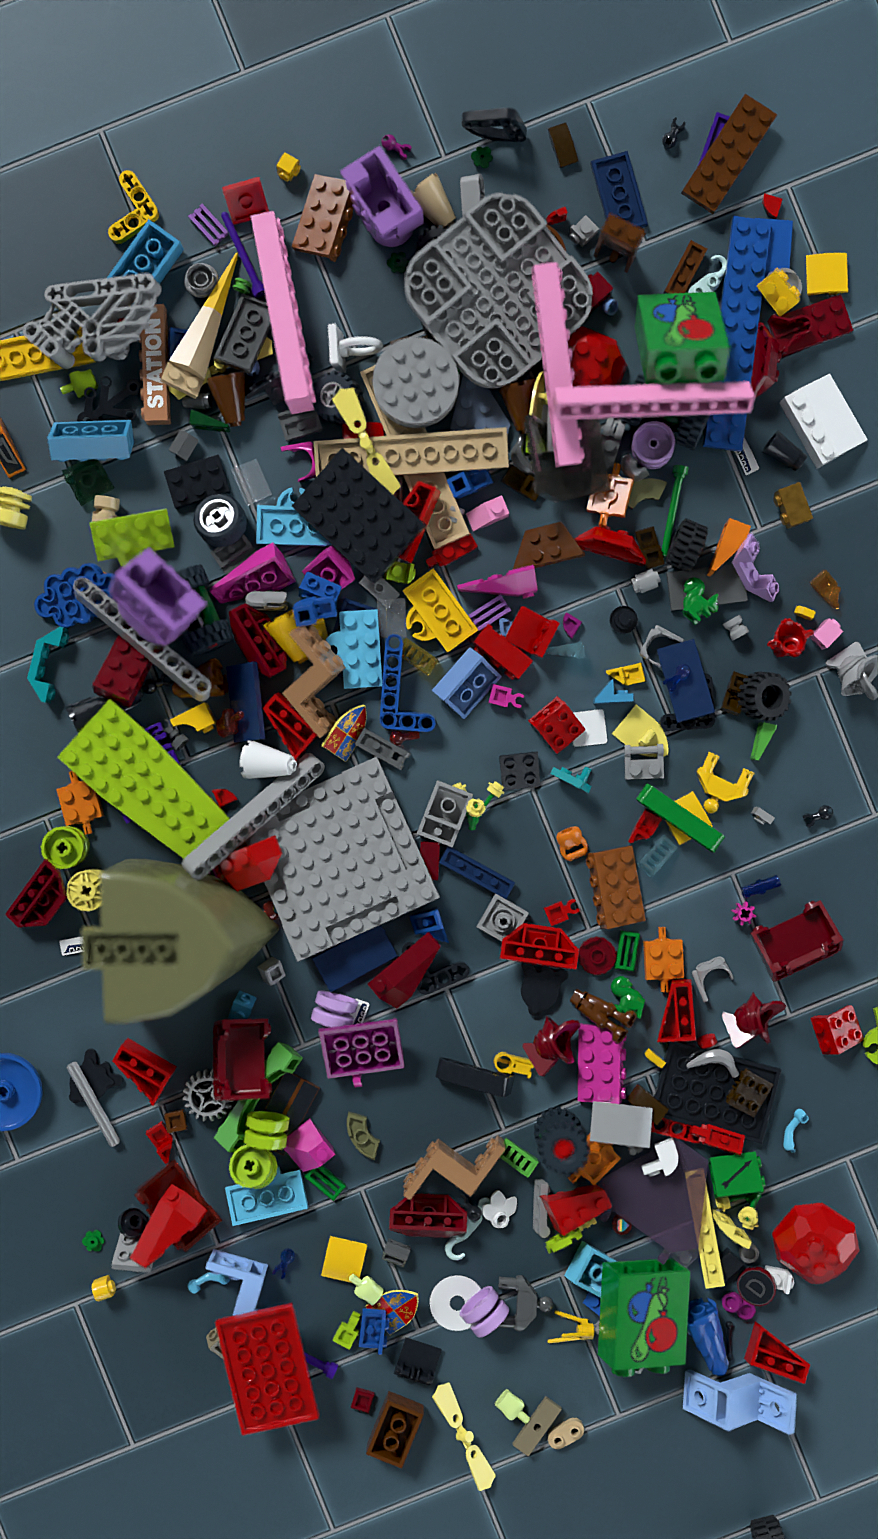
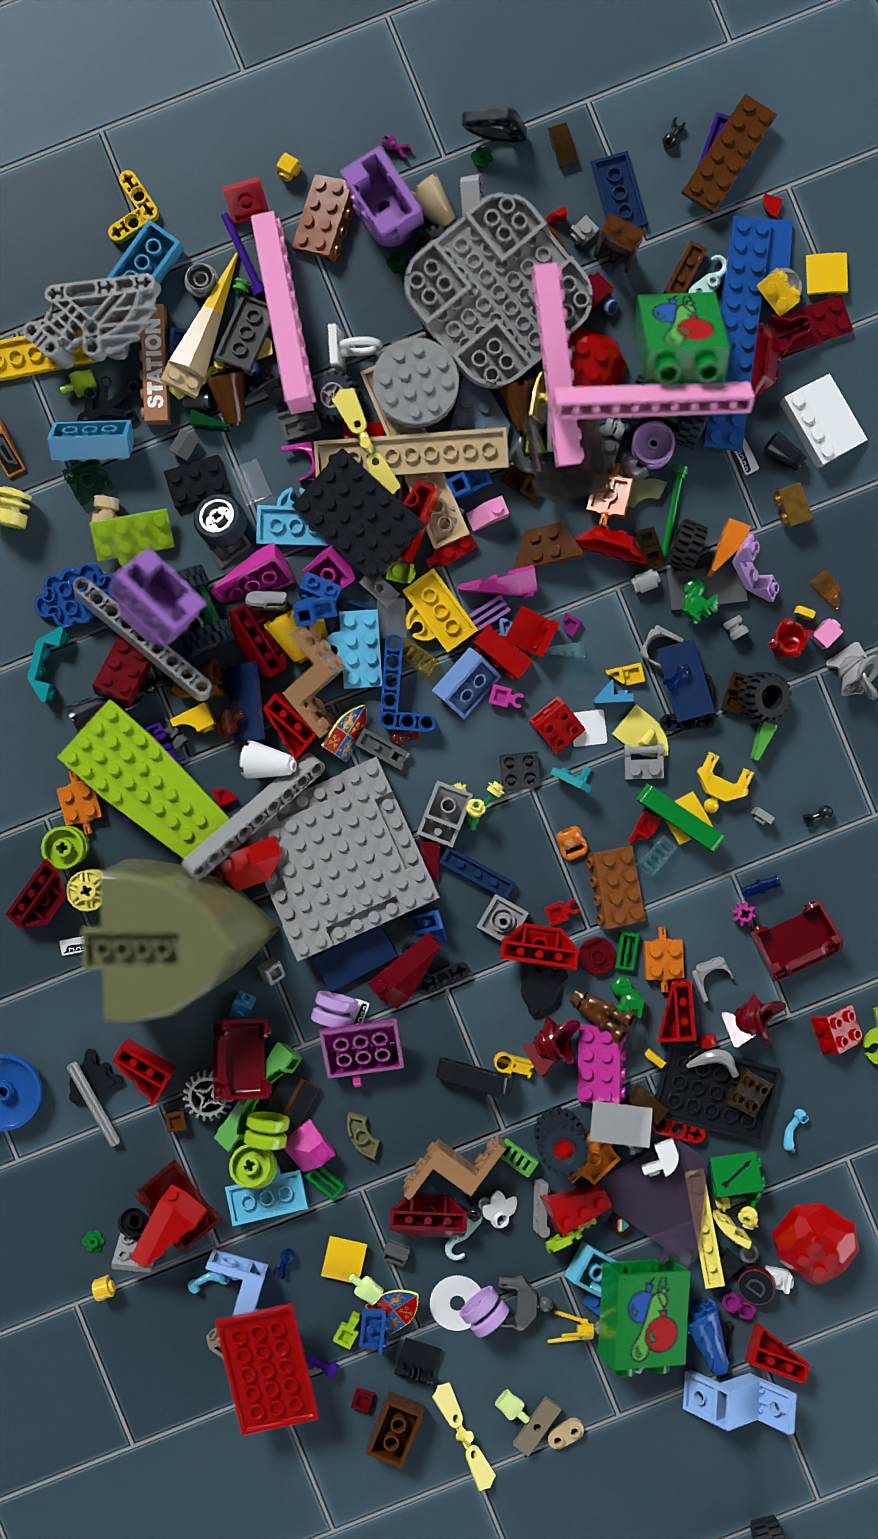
(161, 1140): red slope -> none
(197, 213): medium lavender tile -> none
(270, 910): clear red tile -> none
(623, 620): black plate -> none
(719, 1138): red hinge -> none

